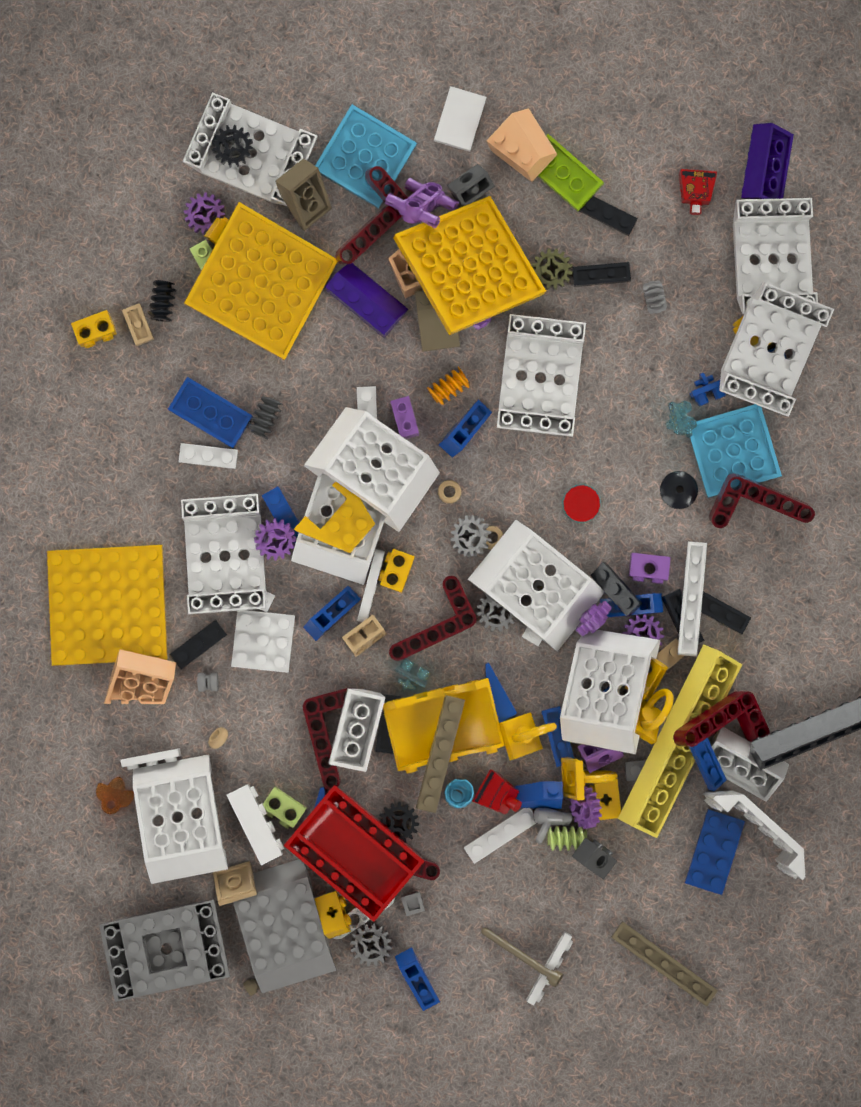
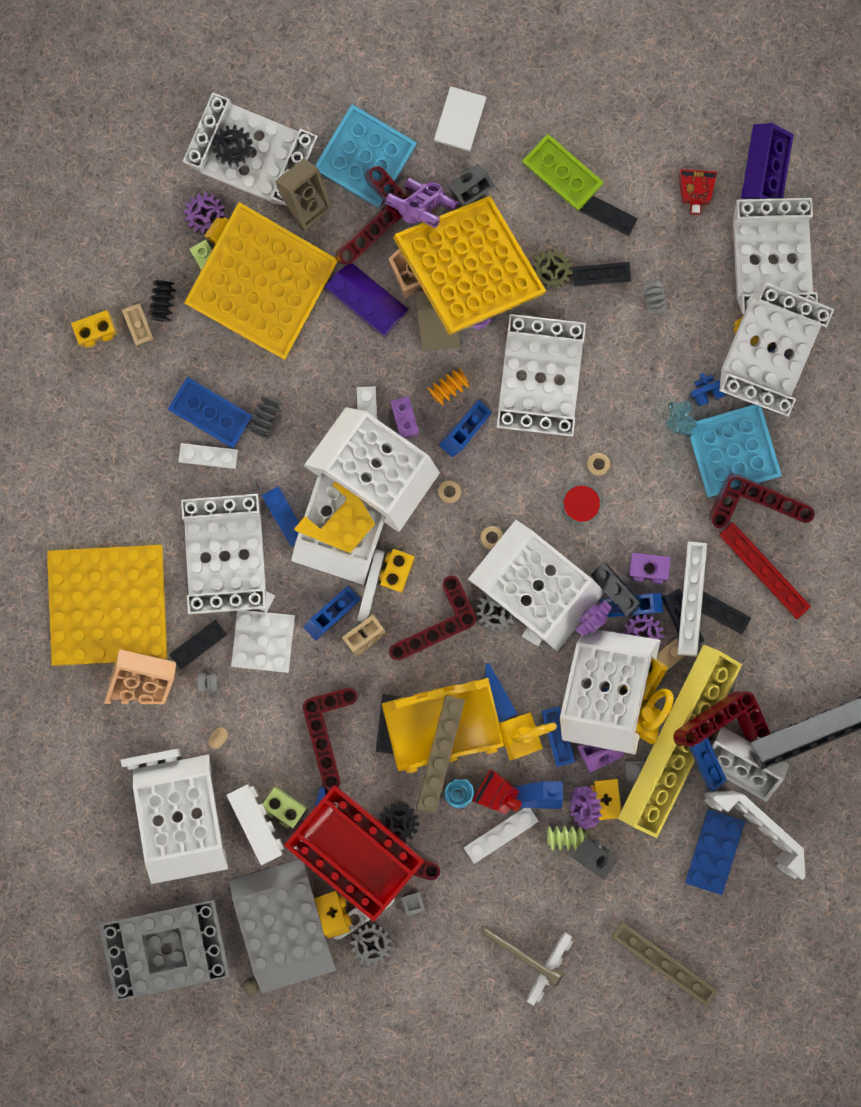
(114, 792): clear orange plate -> none
(234, 883): tan tile -> none
(269, 543): medium lavender gear -> none
(357, 729): white slope -> none
(404, 670): clear light blue hips -> none
(417, 979): blue slope -> none
(467, 529): light grey gear -> none
(522, 144): light nougat wedge -> none
(549, 817): light grey piece -> none
(575, 778): yellow tile -> none
(592, 470): none -> tan piece
(672, 497): black dish -> none
(764, 570): none -> red tile

